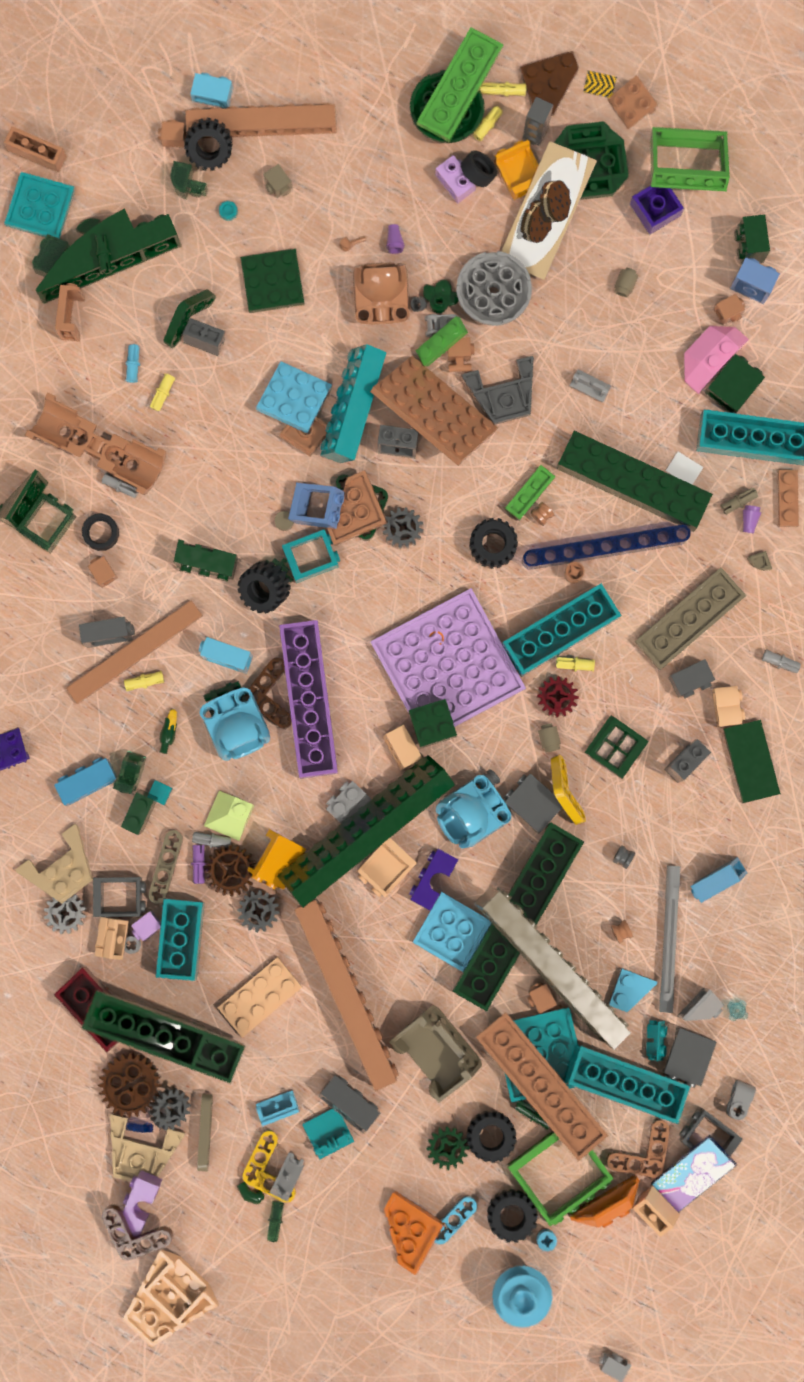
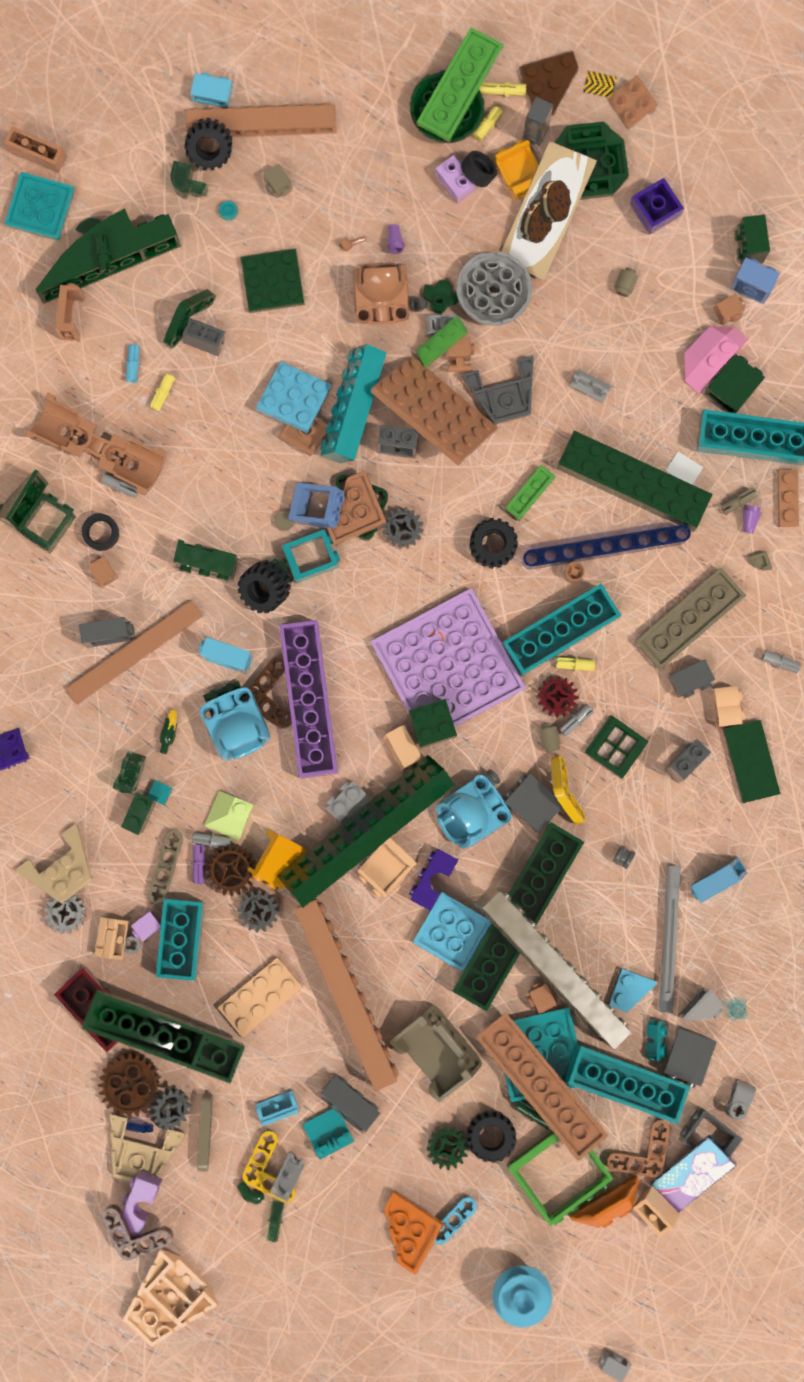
(50, 250): clear green brick -> none
(85, 781): dark azure brick -> none
(98, 896): dark grey window -> none
(144, 681): light yellow pin -> none
(172, 134): nougat brick -> none
(517, 1232): black tyre -> none
(542, 513): nougat wheel -> none
(546, 1235): medium azure wheel -> none
(576, 720): none -> light grey axle
(622, 931): nougat wheel -> none
(690, 178): bright green window -> none

